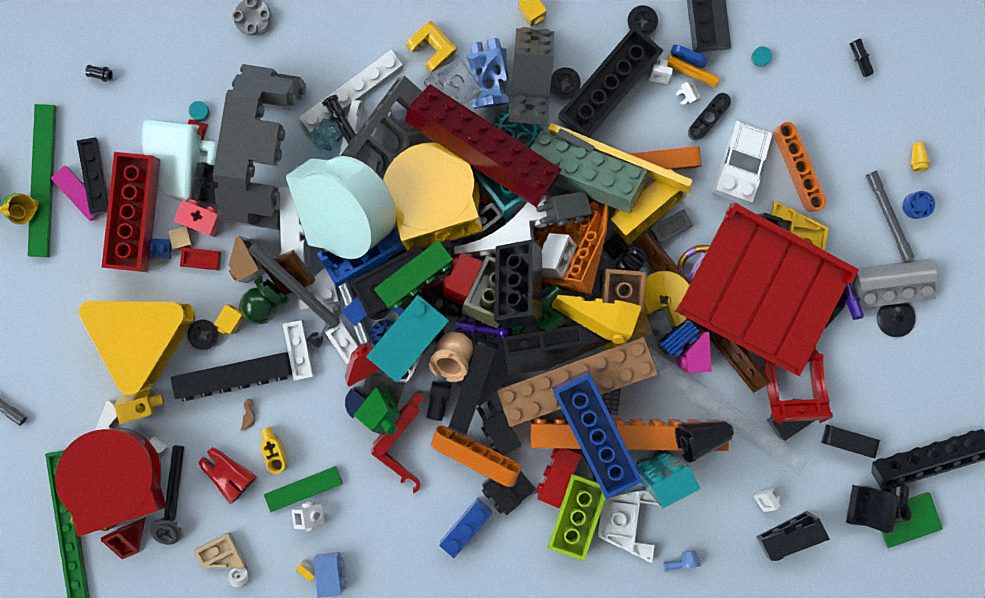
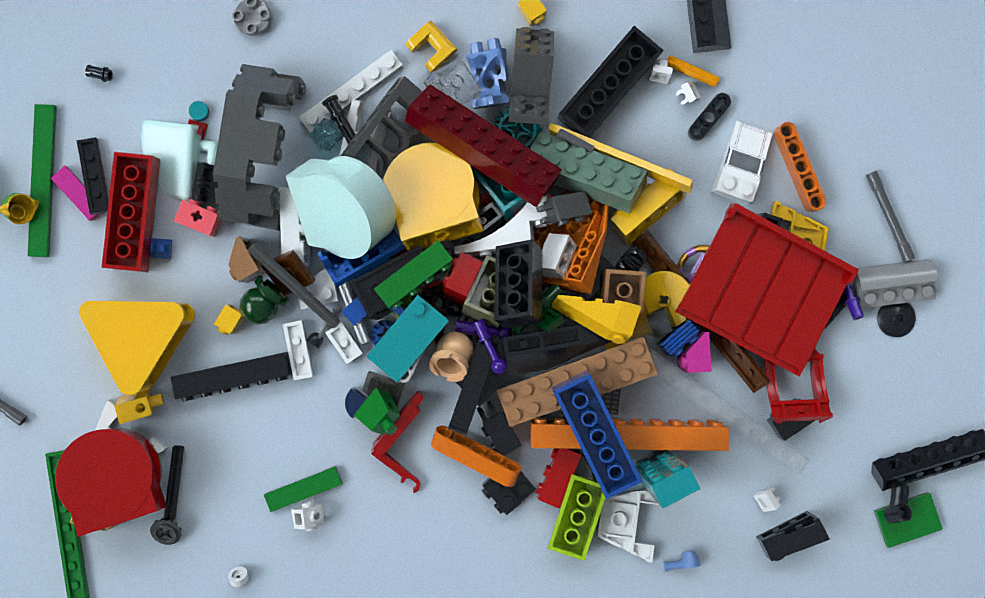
(125, 540): red slope -> none
(180, 237): tan tile -> none
(195, 330): black gear -> none
(200, 258): red tile -> none
(220, 553): tan wing -> none
(227, 474): red piece -> none
(248, 416): medium nougat piece -> none
(269, 437): yellow piece -> none
(306, 570): yellow tile -> none
(329, 574): medium blue brick -> none
(359, 365): red slope -> none
(438, 397): black piece -> none
(465, 527): blue brick -> none
(498, 365): none -> dark purple pin
(573, 79): black gear -> none
(615, 246): black plate -> none
(649, 16): black gear -> none
(671, 226): dark grey plate -> none
(673, 158): orange beam -> none
(689, 56): blue tile -> none
(702, 438): black cone -> none
(761, 56): teal tile -> none
(850, 441): black beam -> none
(861, 57): black axle -> none
(872, 508): black bracket -> none
(918, 205): blue wheel -> none
(919, 157): yellow cone -> none

